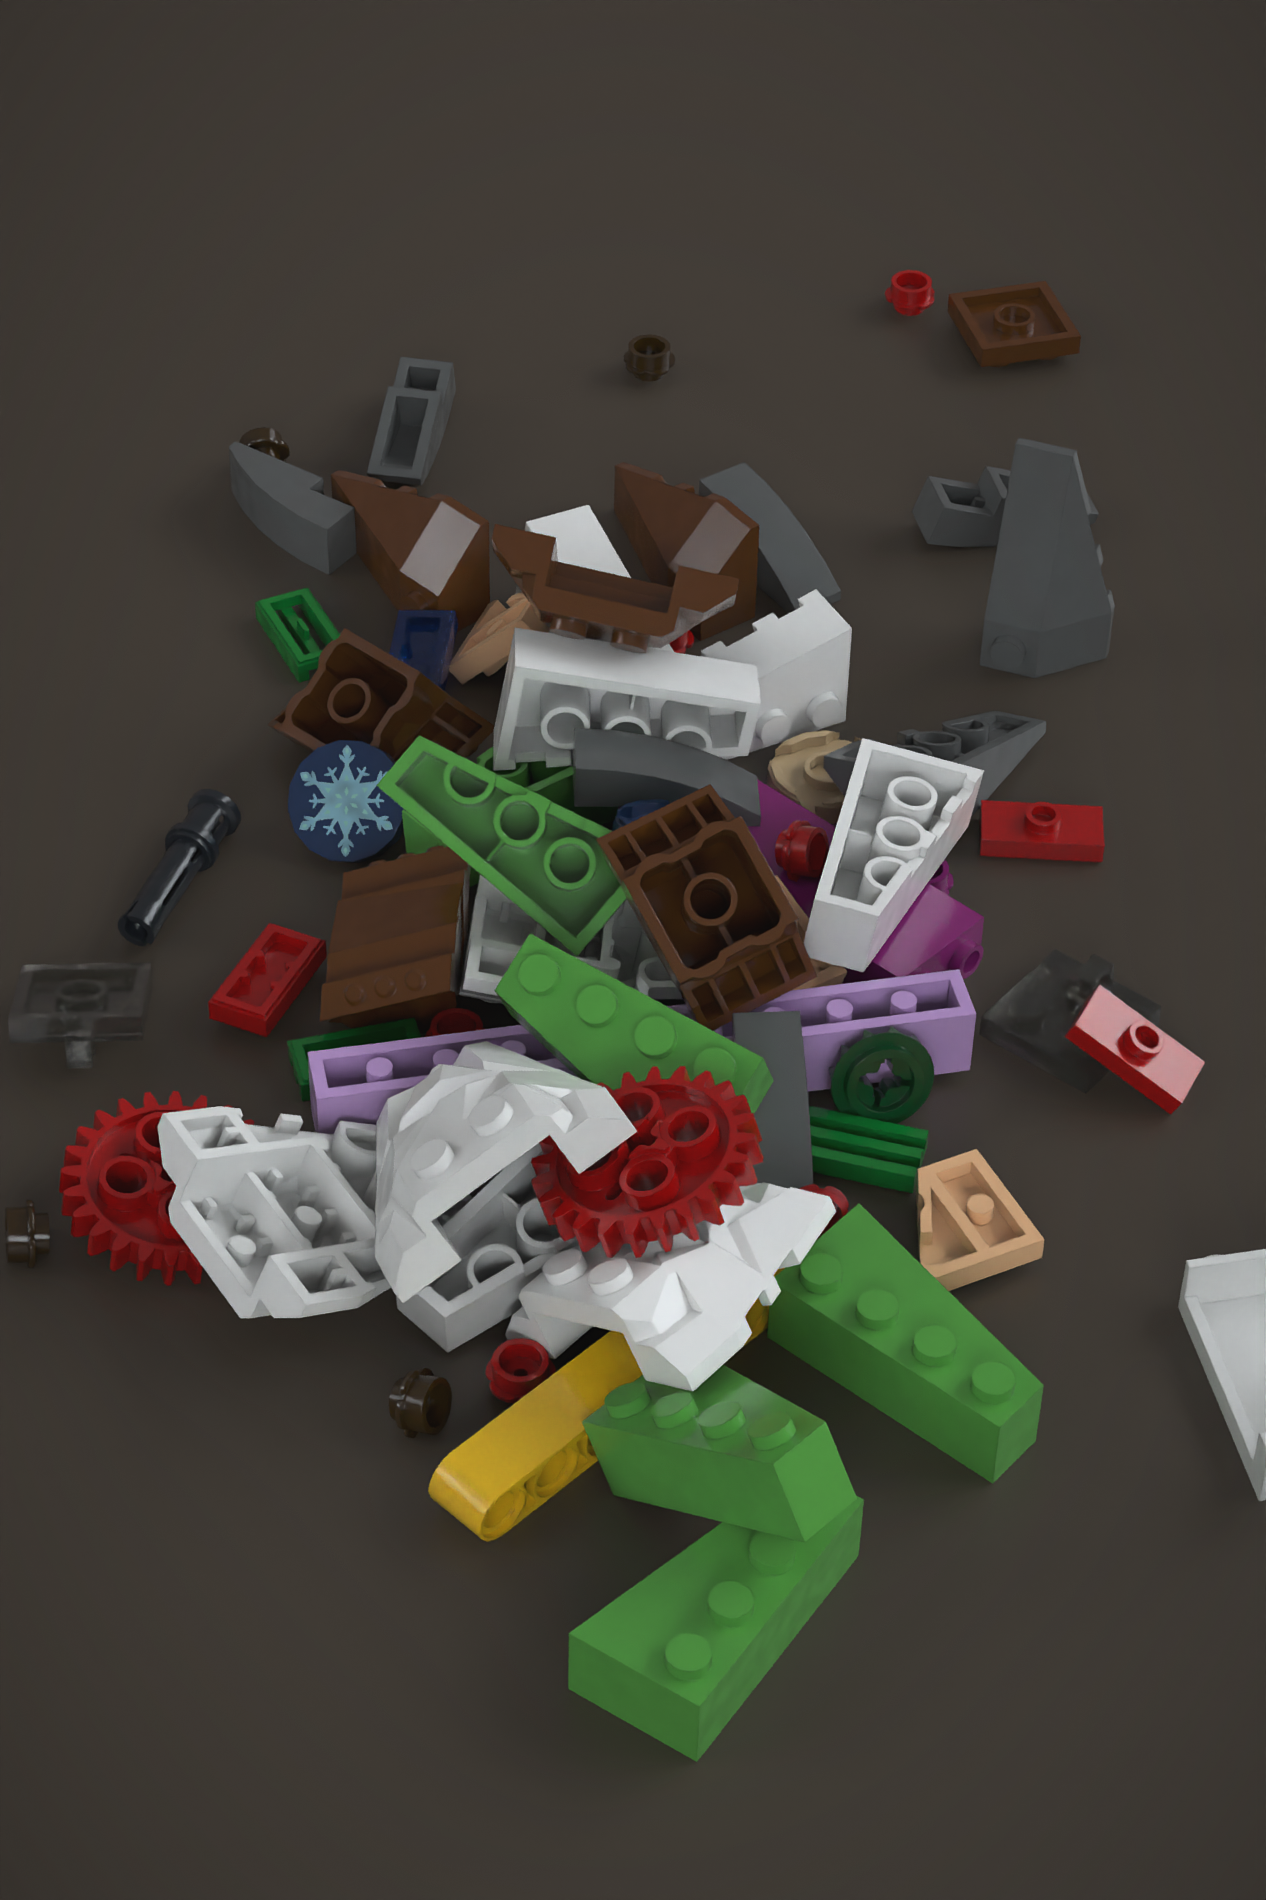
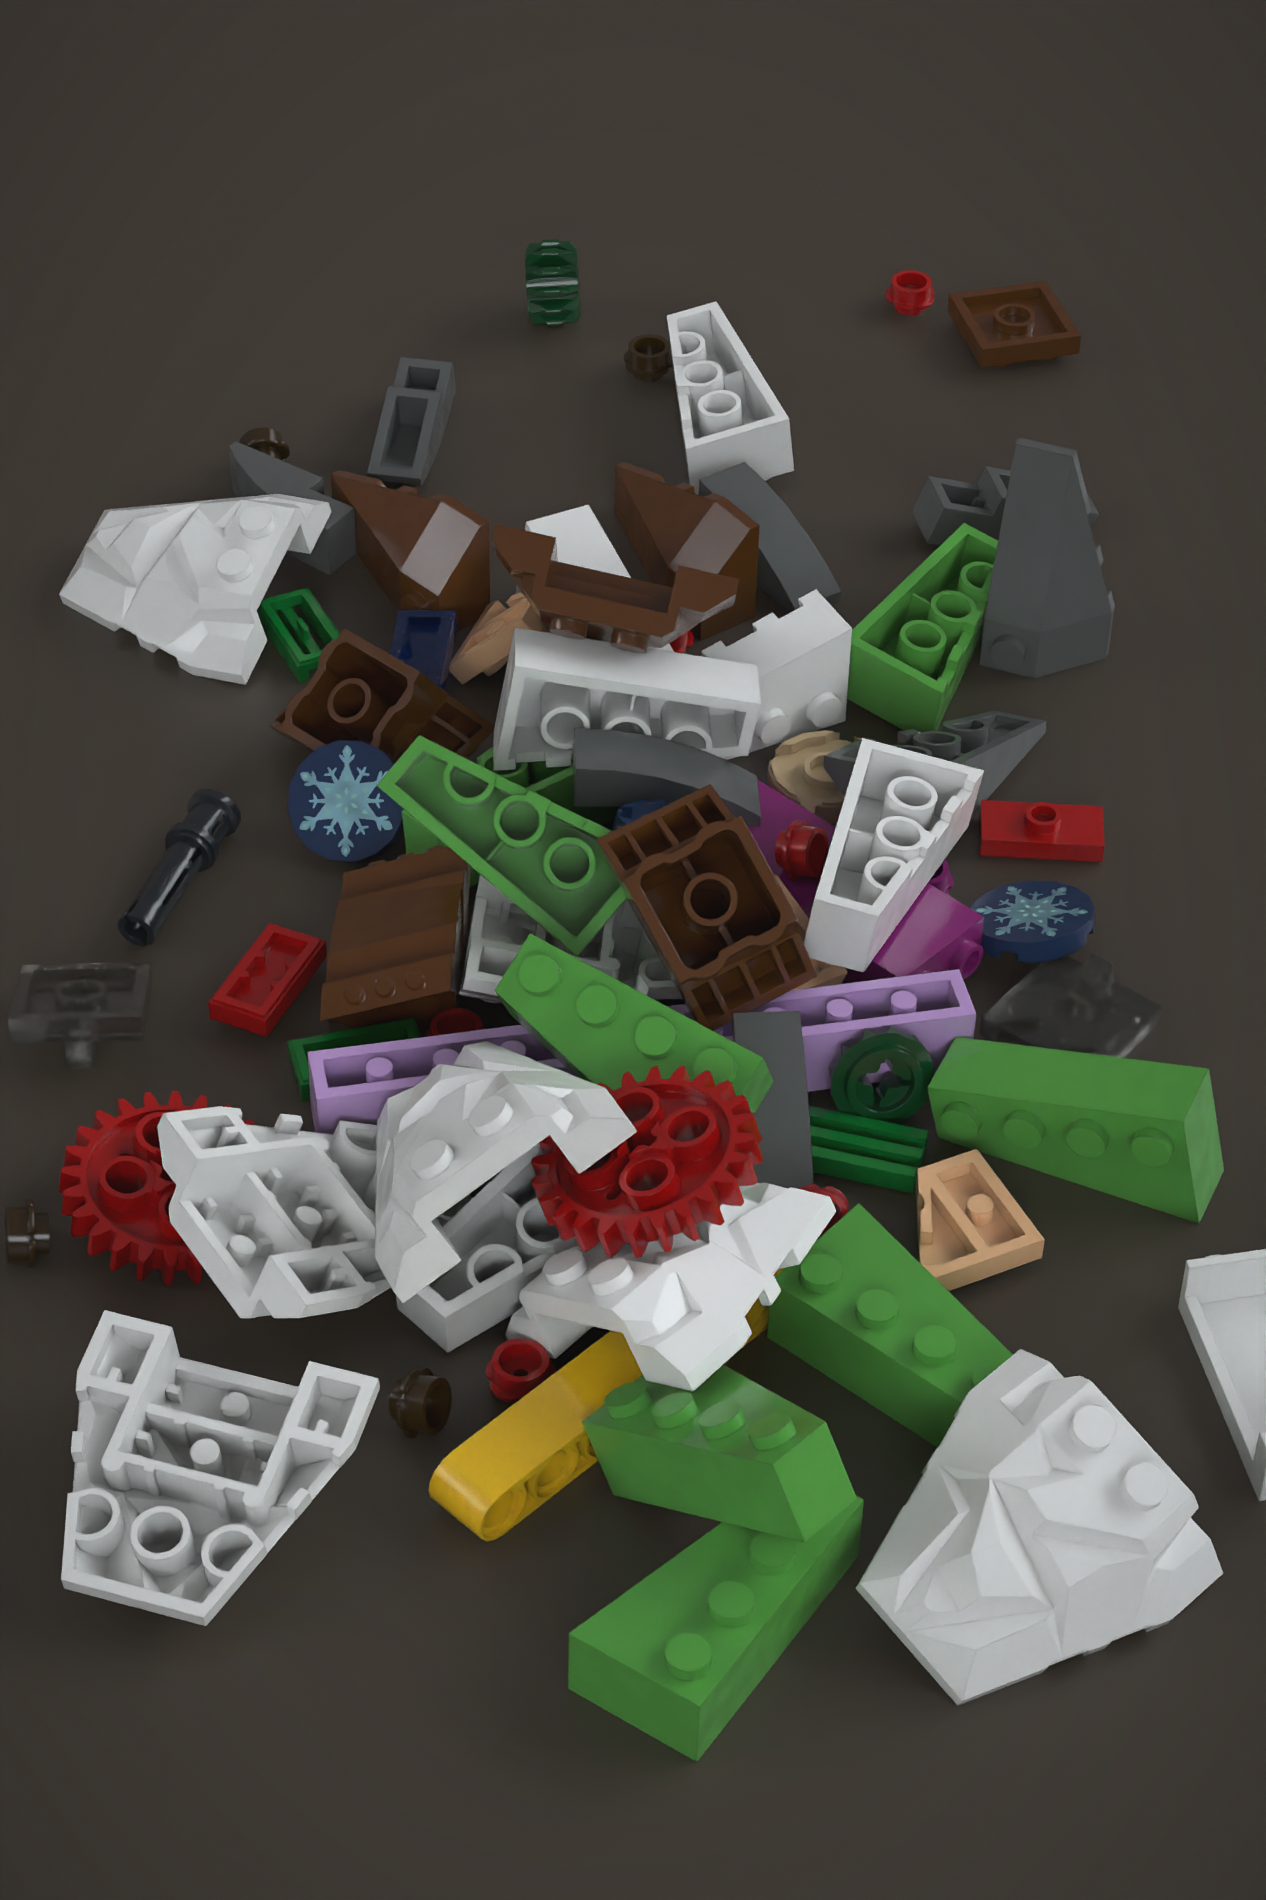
(192, 575): none -> white wedge
(193, 1467): none -> white wedge
(552, 283): none -> dark green gear
(724, 399): none -> white wedge
(924, 634): none -> bright green wedge
(1035, 920): none -> dark blue tile
(1035, 1535): none -> white wedge
(1085, 1118): none -> bright green wedge
(1135, 1049): plate -> none

